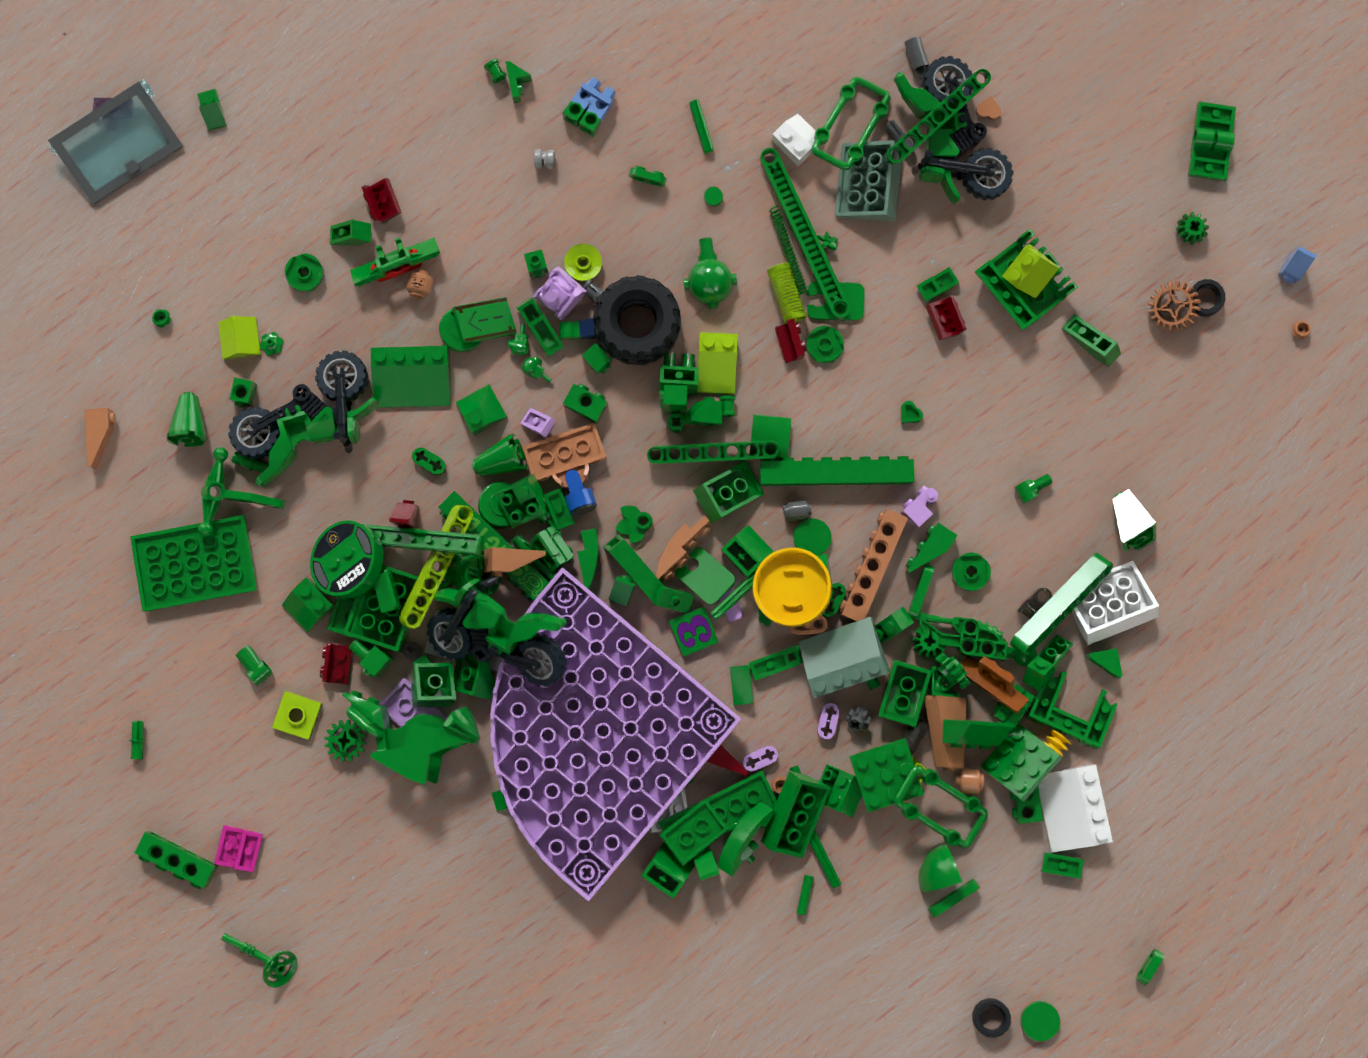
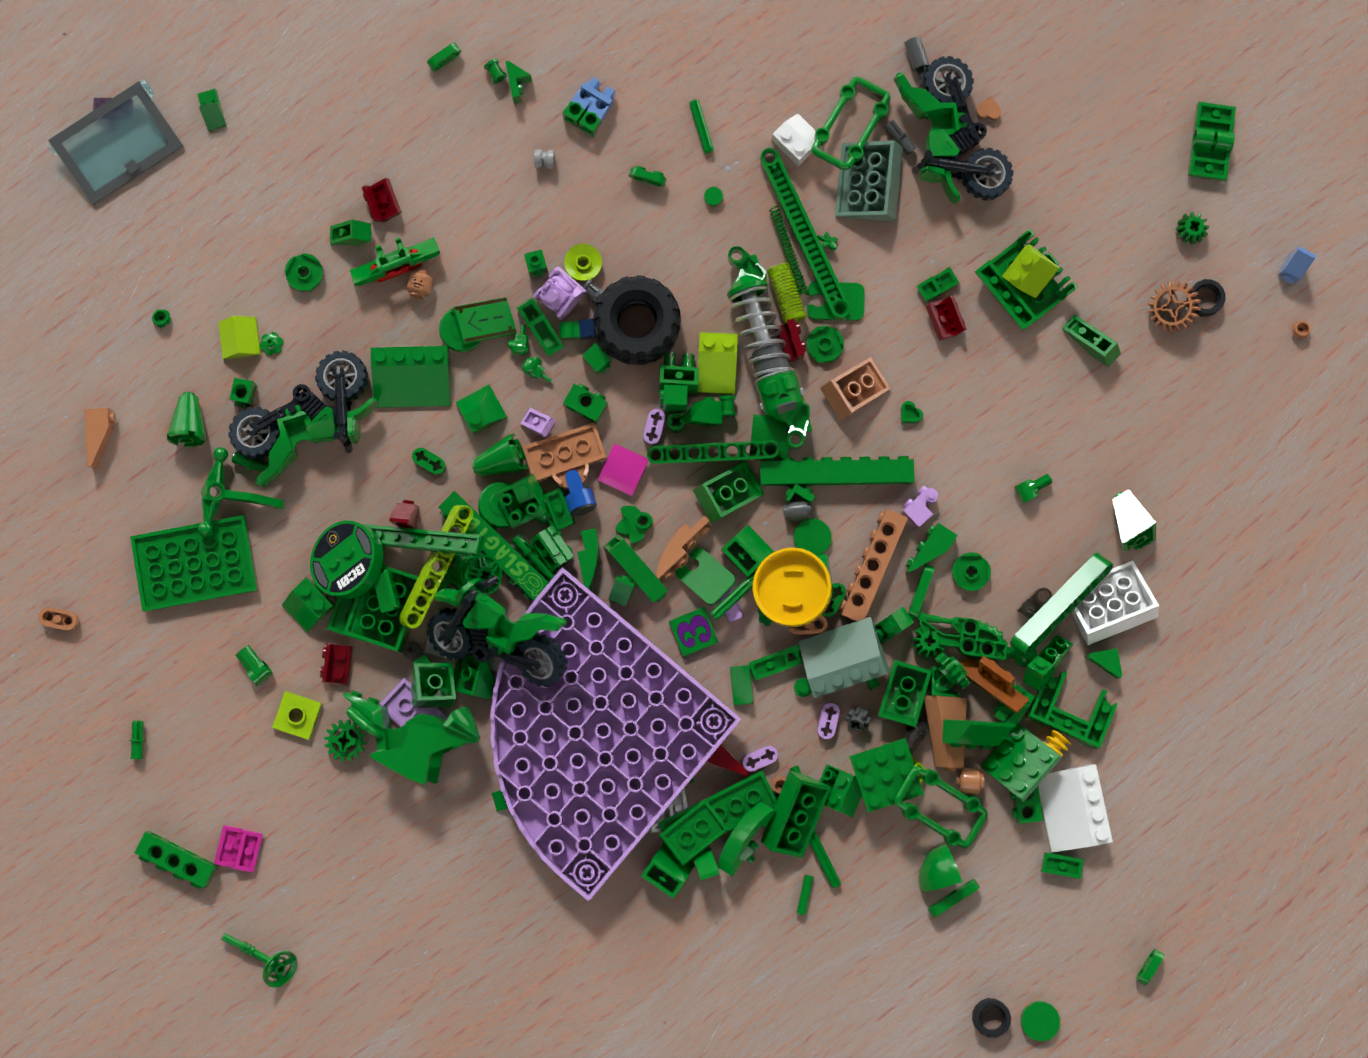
(59, 619): none -> nougat plate
(373, 661): green brick -> none
(444, 57): none -> green beam
(504, 560): nougat slope -> none
(623, 469): none -> dark pink slope
(658, 429): none -> lavender beam
(673, 599): green plate -> none
(709, 278): green piece -> none
(776, 381): none -> piece
(802, 687): none -> green plate
(804, 493): none -> green bracket
(855, 388): none -> nougat slope
(946, 113): green beam -> none

